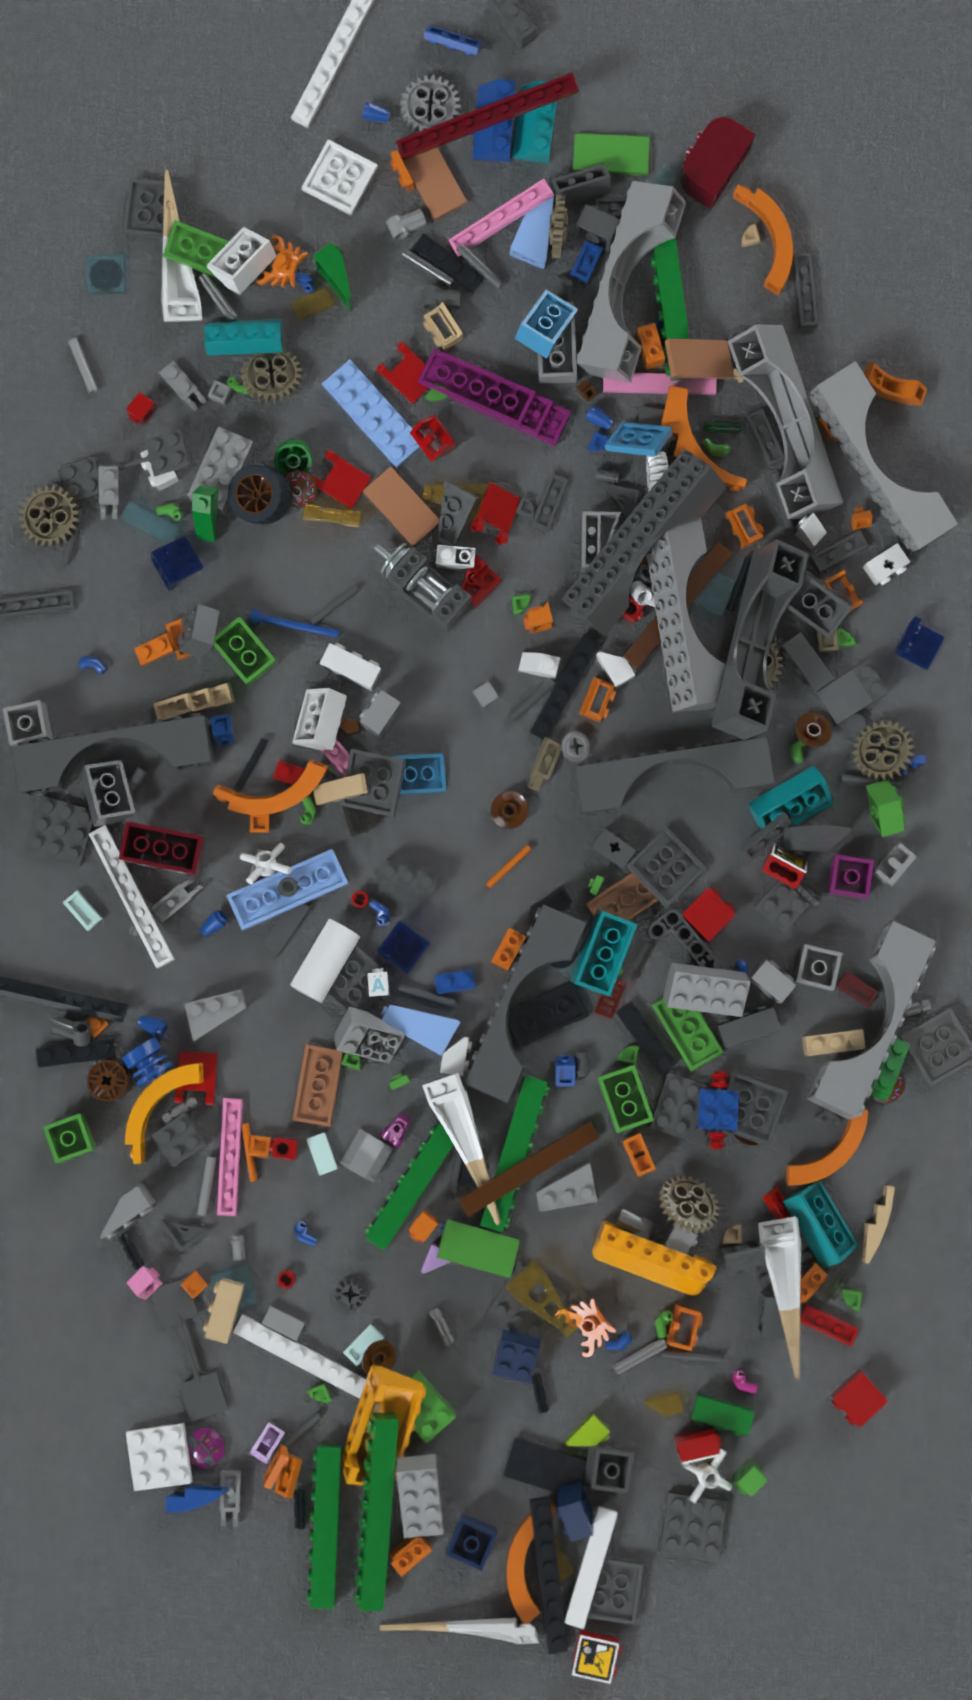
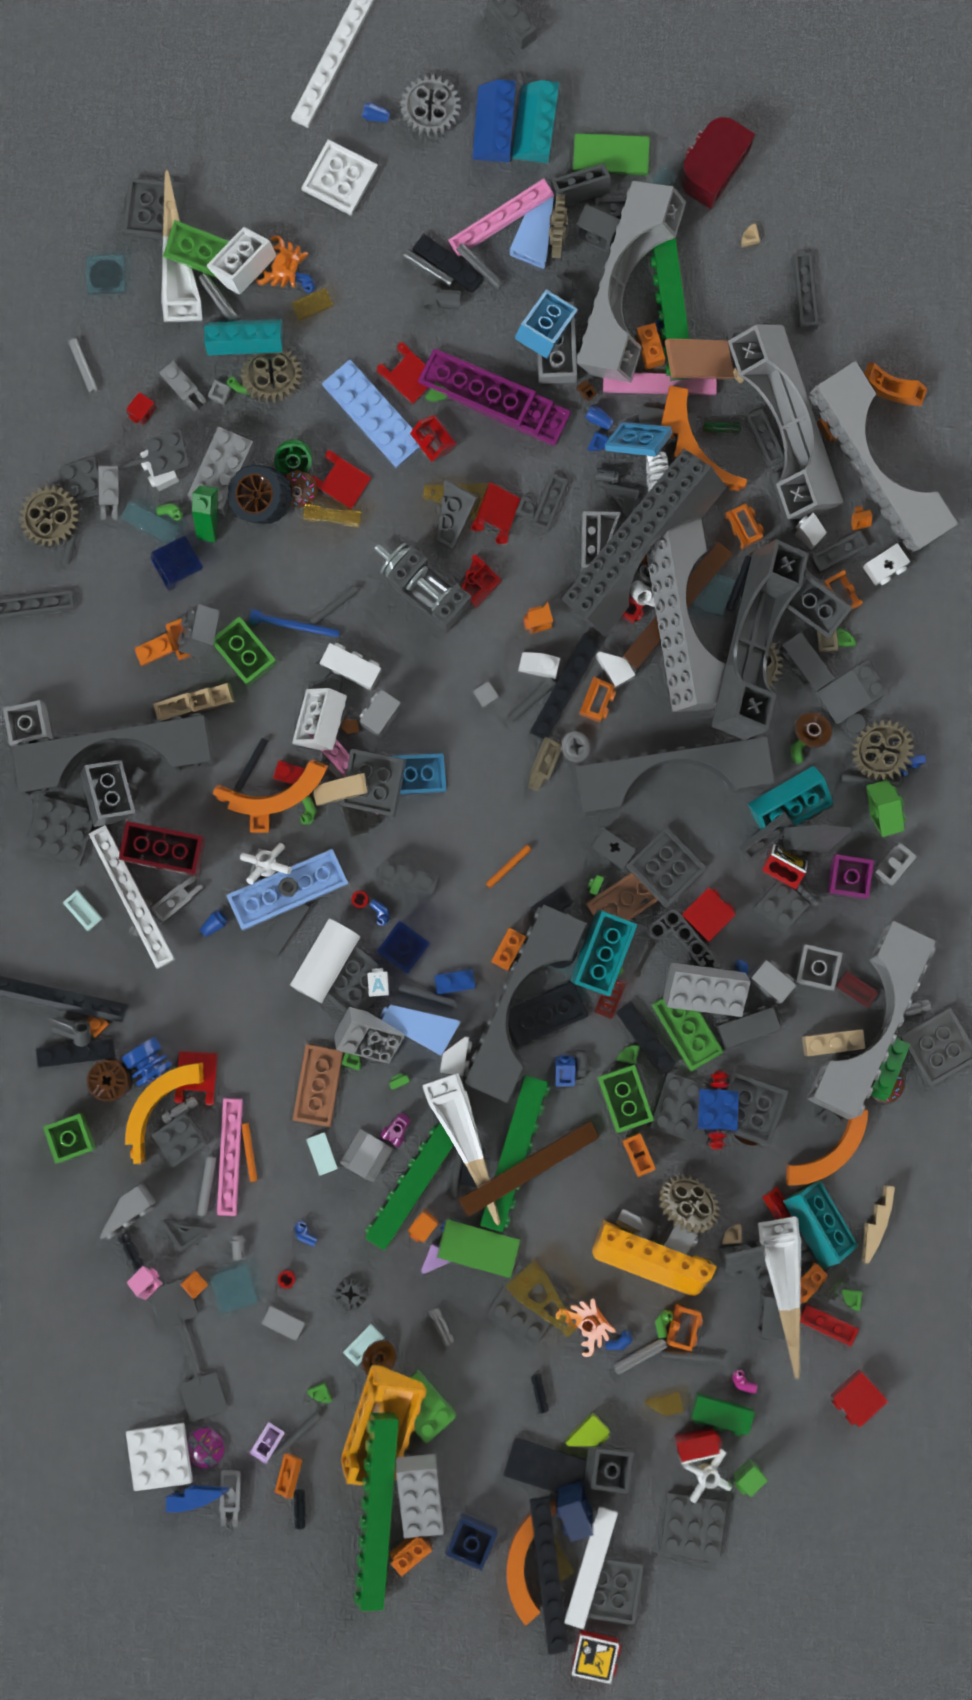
(94, 662): blue arm -> none
(153, 1026): blue cone -> none
(214, 1011): light grey wedge -> none
(222, 730): blue bracket -> none
(223, 1310): tan brick -> none
(259, 1146): orange plate -> none
(273, 1472): orange plate -> none
(292, 1145): red brick -> none
(300, 1355): white plate -> none
(326, 1526): green brick -> none
(331, 266): green slope -> none
(398, 165): orange plate -> none
(401, 506): nougat tile -> none
(402, 225): light grey piece -> none
(435, 183): nougat tile -> none
(443, 327): tan window -> none
(452, 40): blue plate -> none
(454, 557): white slope -> none
(487, 116): dark red plate -> none
(501, 1629): white plate -> none
(511, 800): reddish brown dish -> none
(516, 1356): dark blue brick -> none
(520, 603): bright green tile -> none
(569, 1190): light grey wedge -> none
(586, 262): blue plate -> none
(716, 450): bright green arm -> none
(779, 232): orange arch -> none
(919, 644): clear blue bracket -> none

